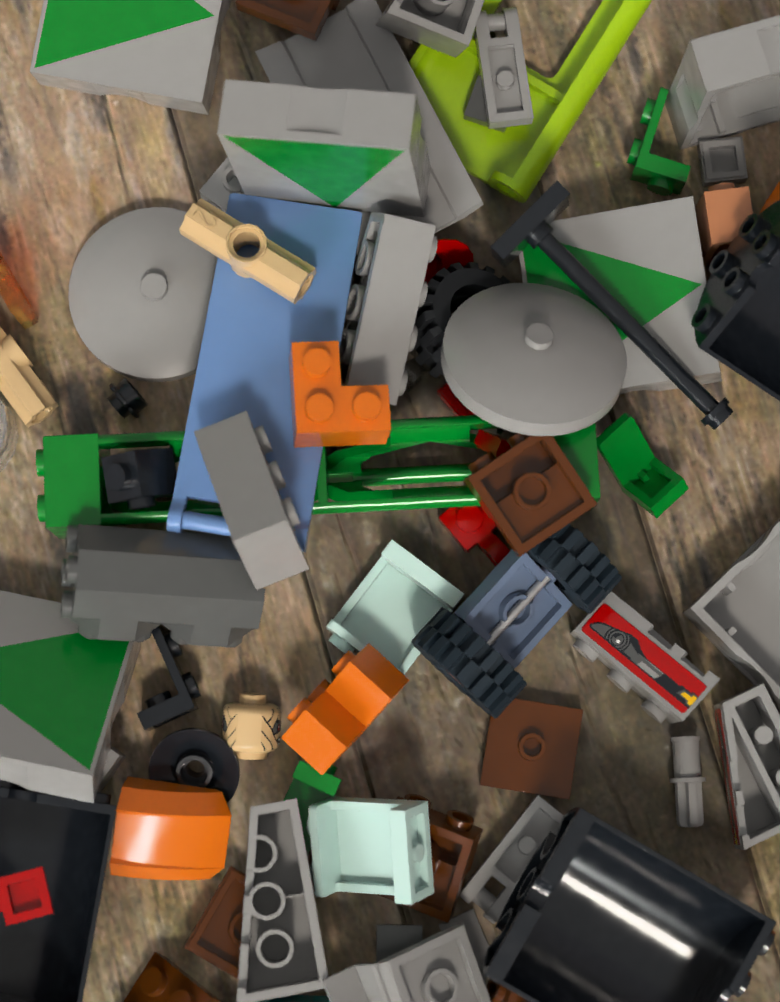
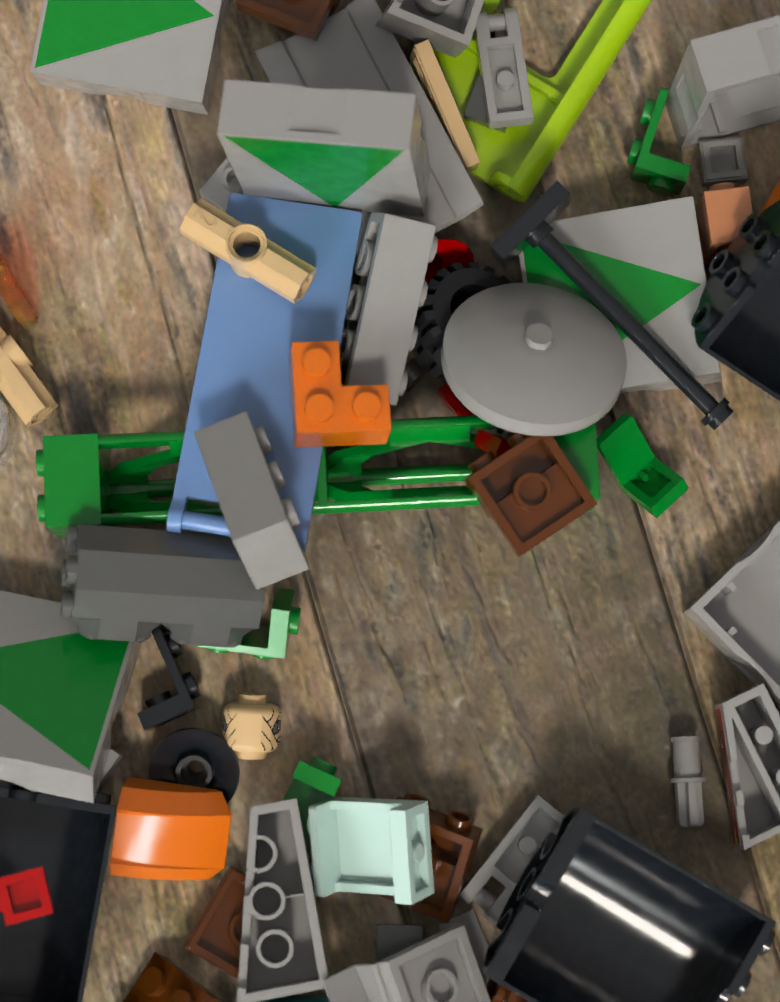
(126, 399): black plate -> none
(139, 476): black brick -> none
(143, 295): light grey dish -> none
(270, 640): none -> bracket
(343, 709): orange brick -> none
(392, 607): light aqua panel -> none
(443, 103): none -> tan tile
(474, 528): red plate -> none
(512, 613): plate -> none
(532, 749): reddish brown plate -> none
(642, 660): wedge -> none

